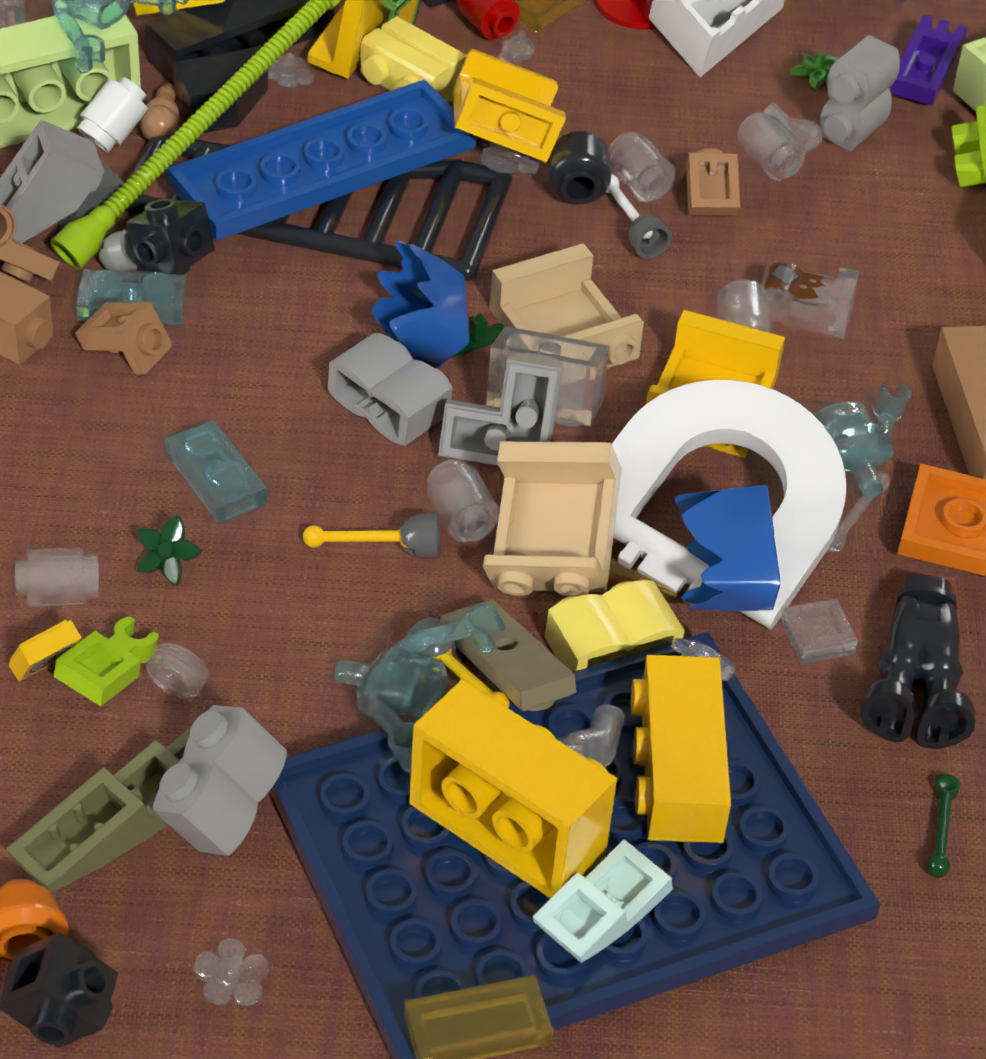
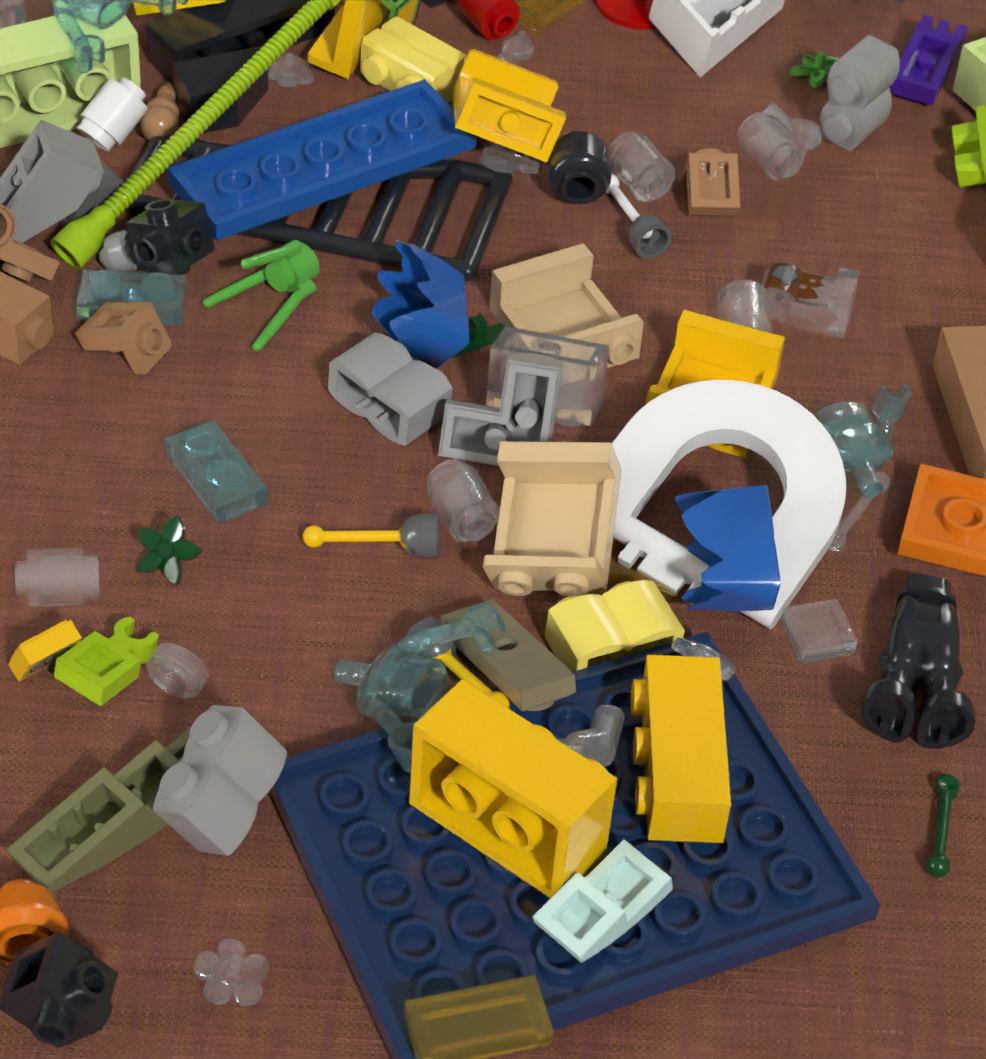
(289, 270): none -> bright green plant

